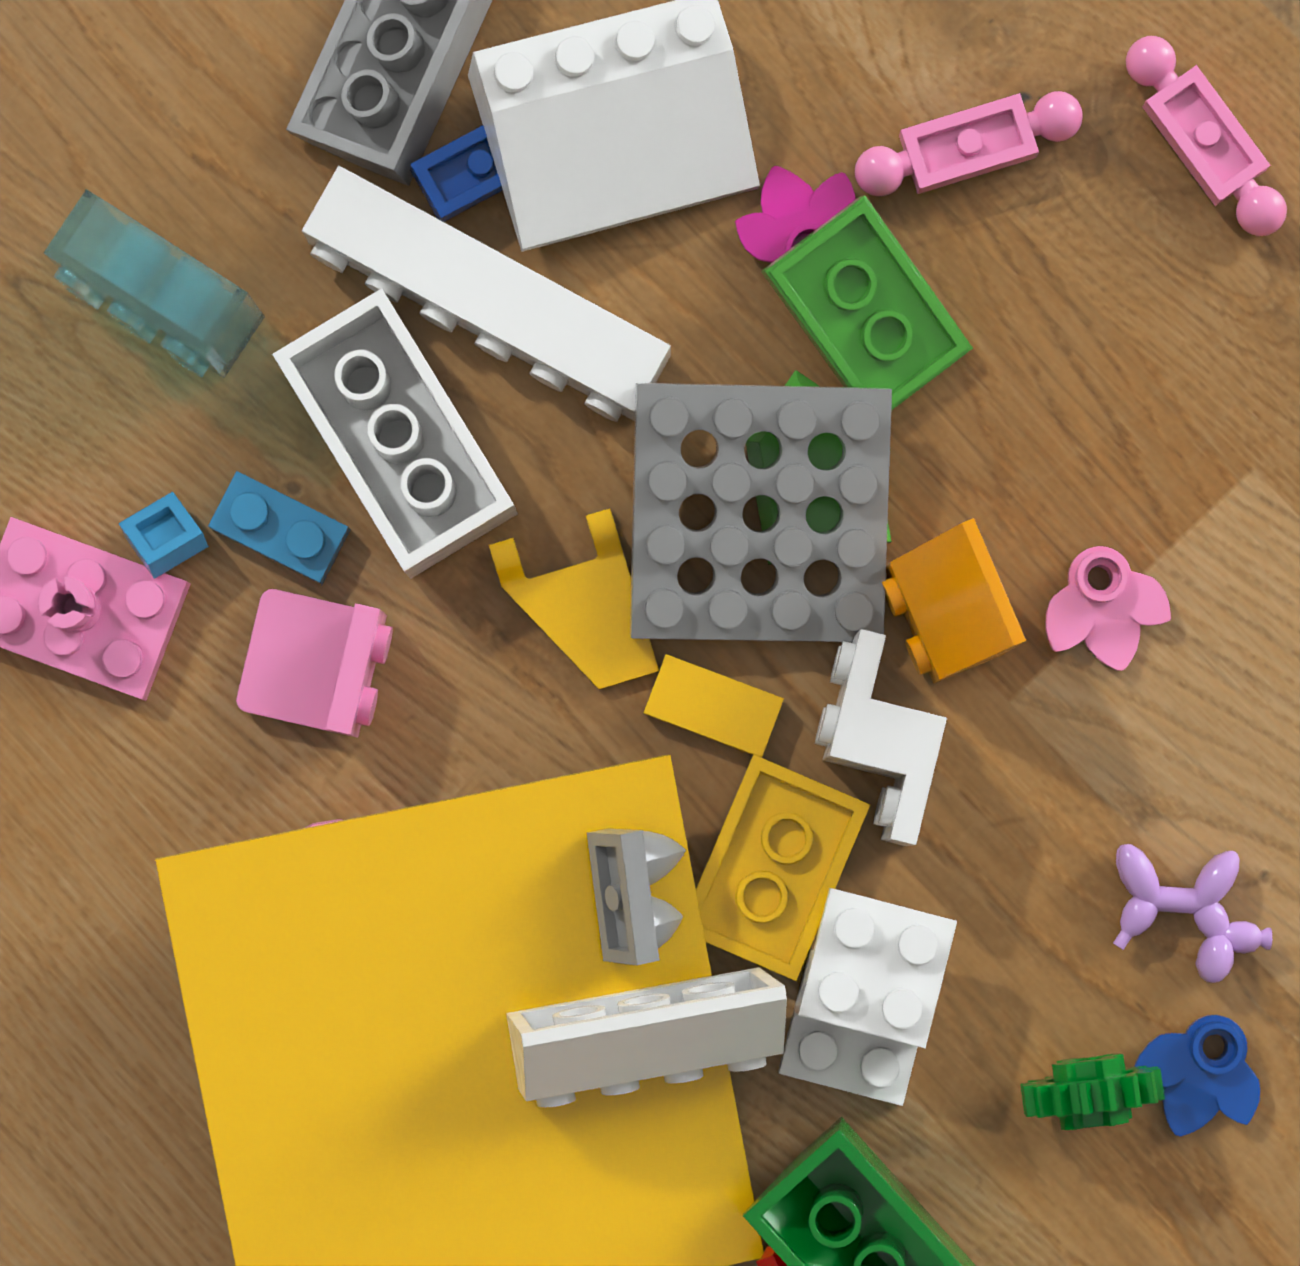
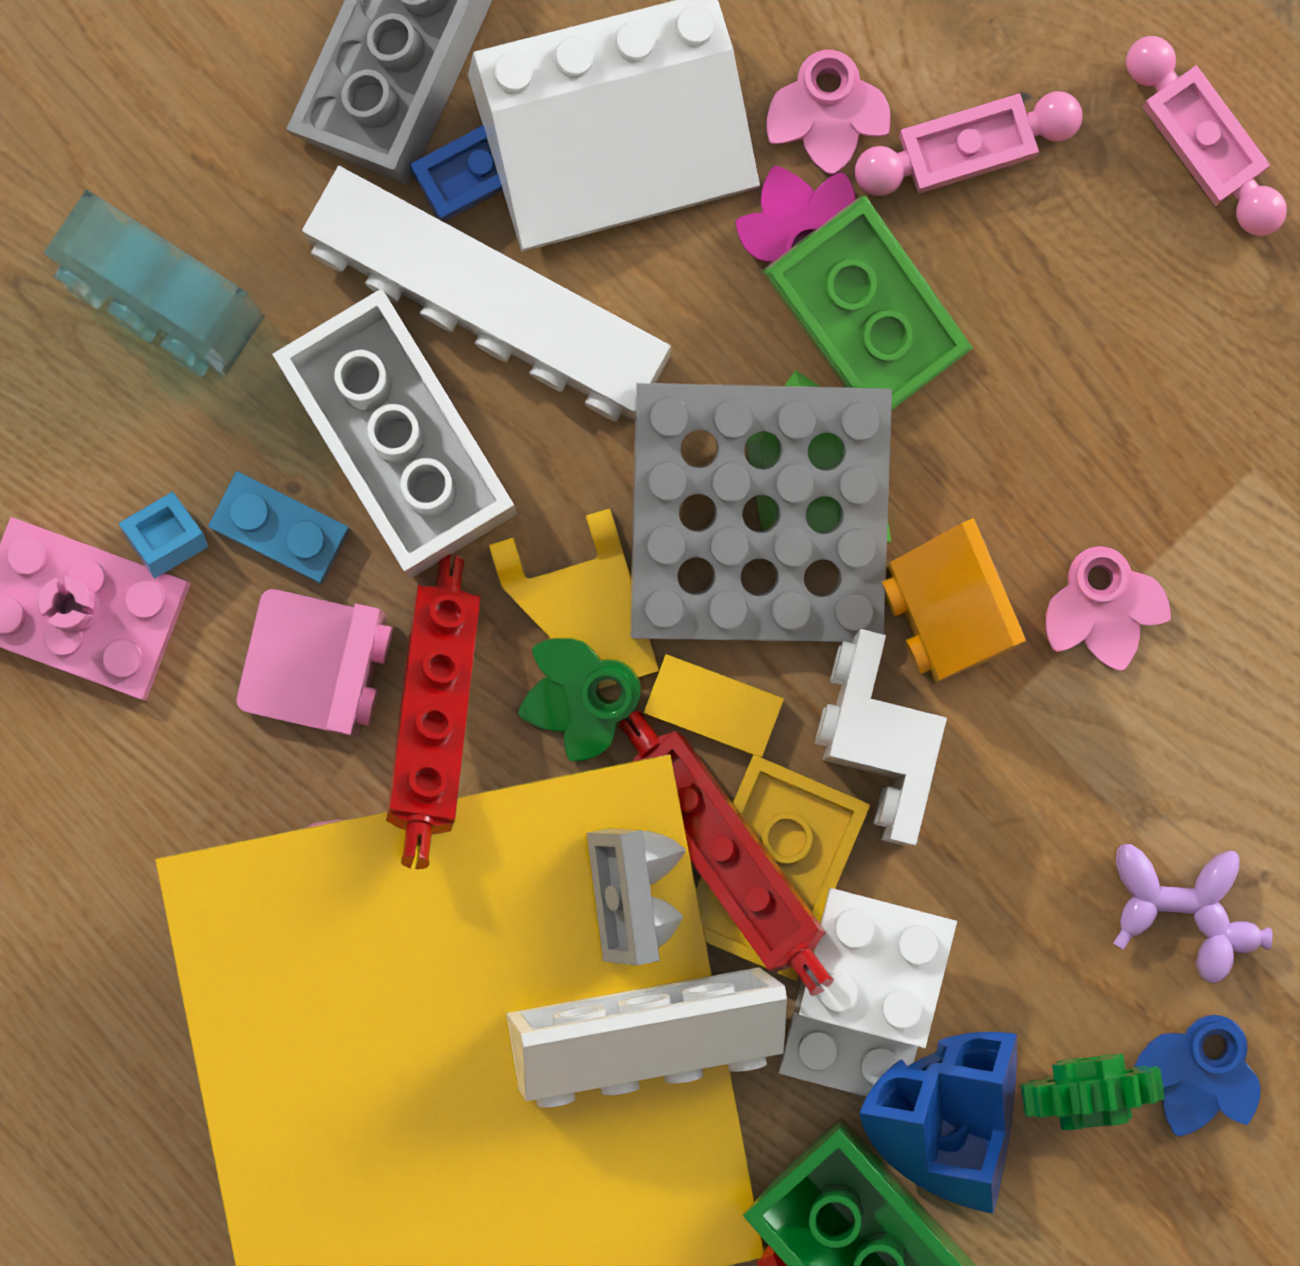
(433, 712): none -> red plate
(571, 696): none -> green plate
(736, 862): none -> red plate
(827, 120): none -> bright pink plate
(948, 1117): none -> blue brick

